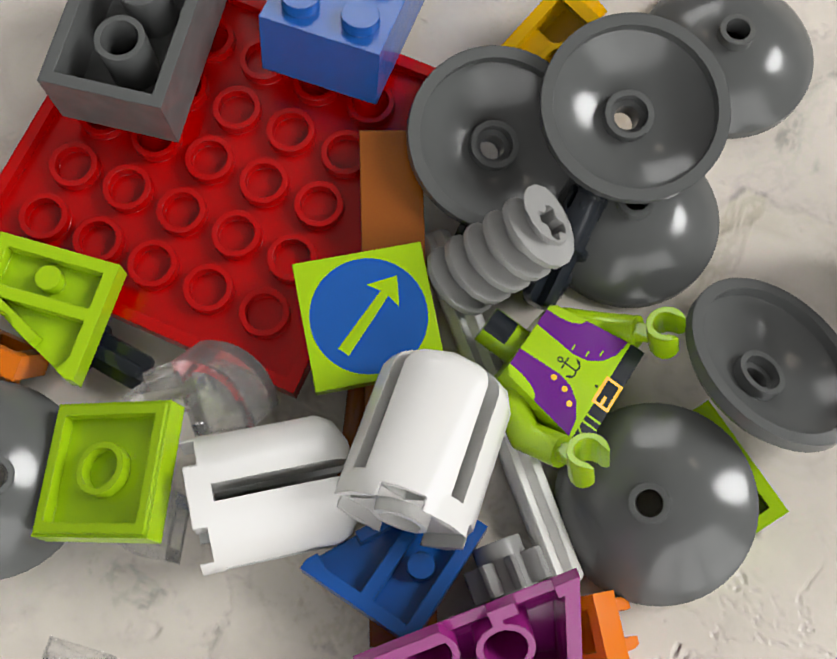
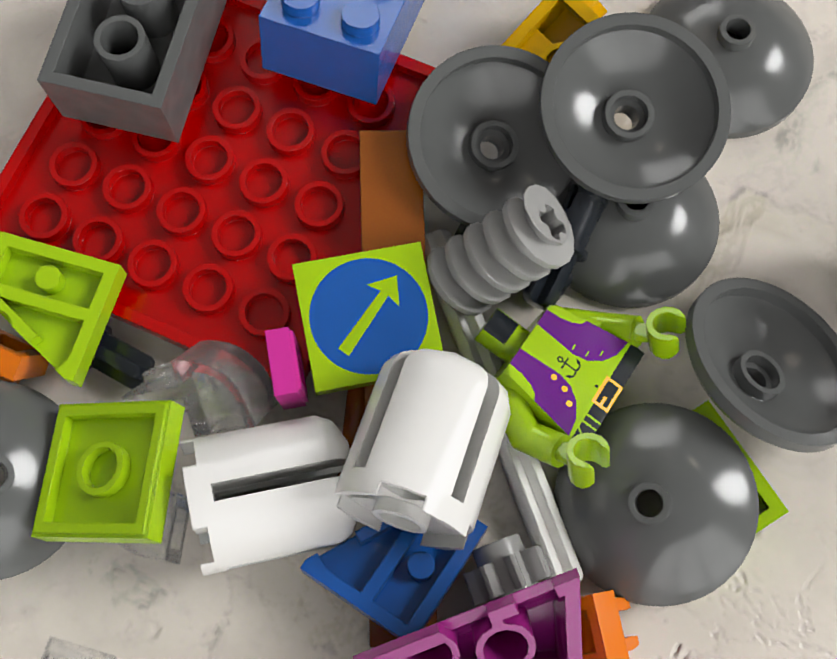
(286, 368): none -> dark pink tile

